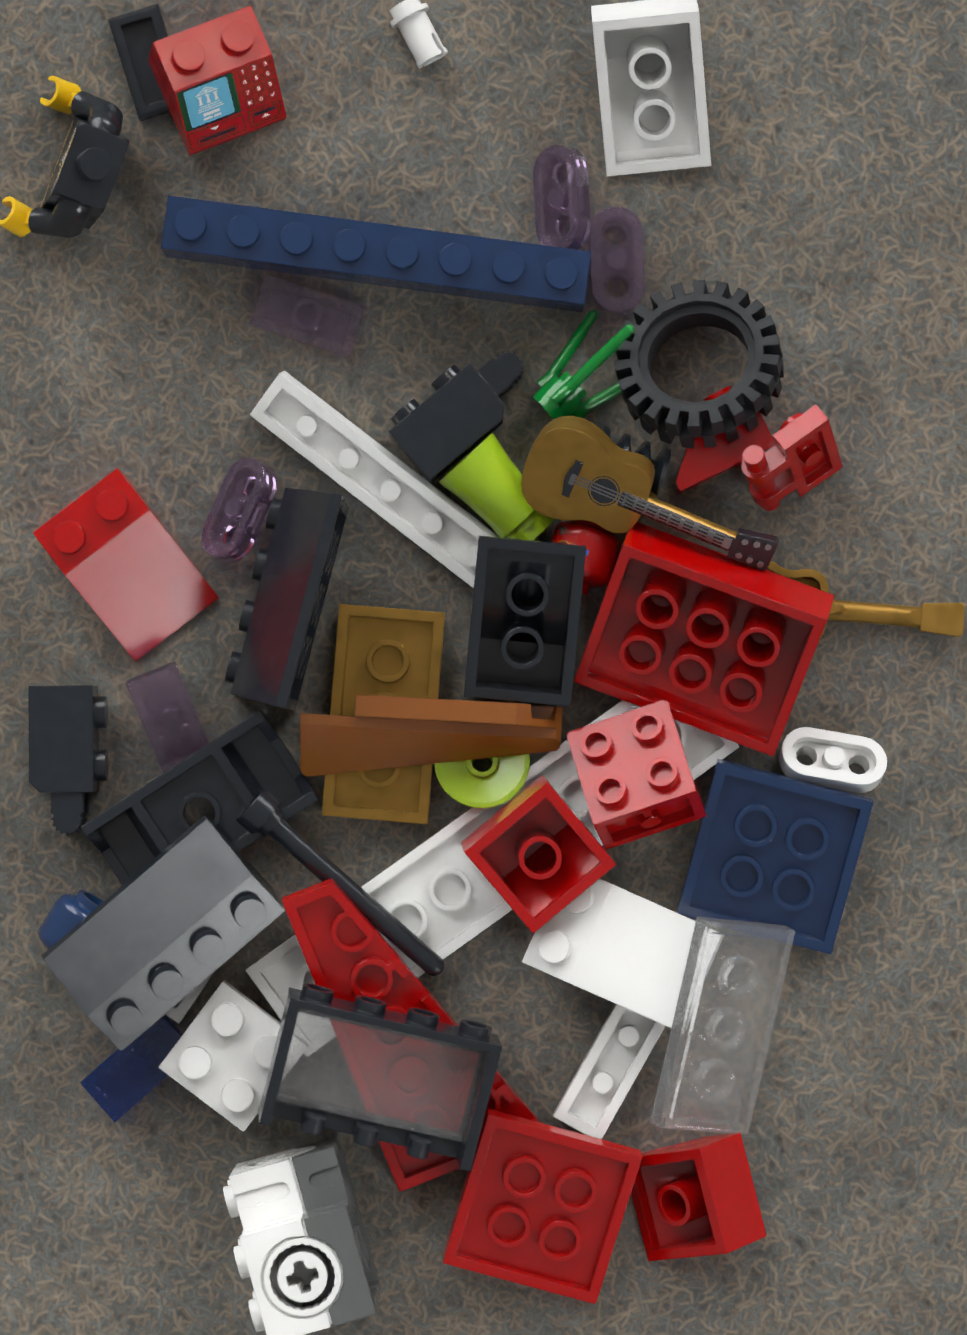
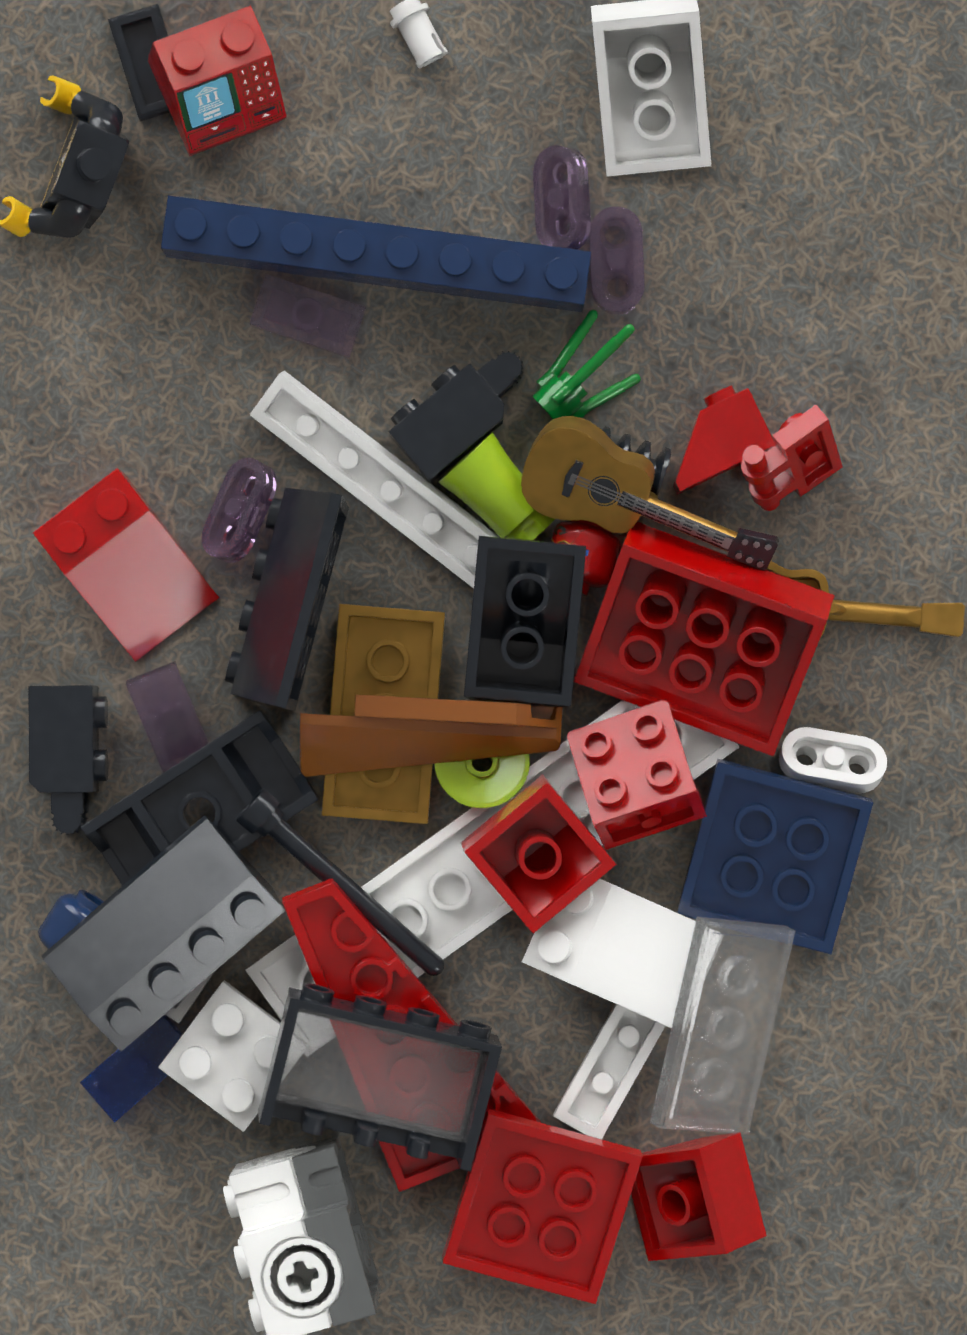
(709, 417): black tyre -> none

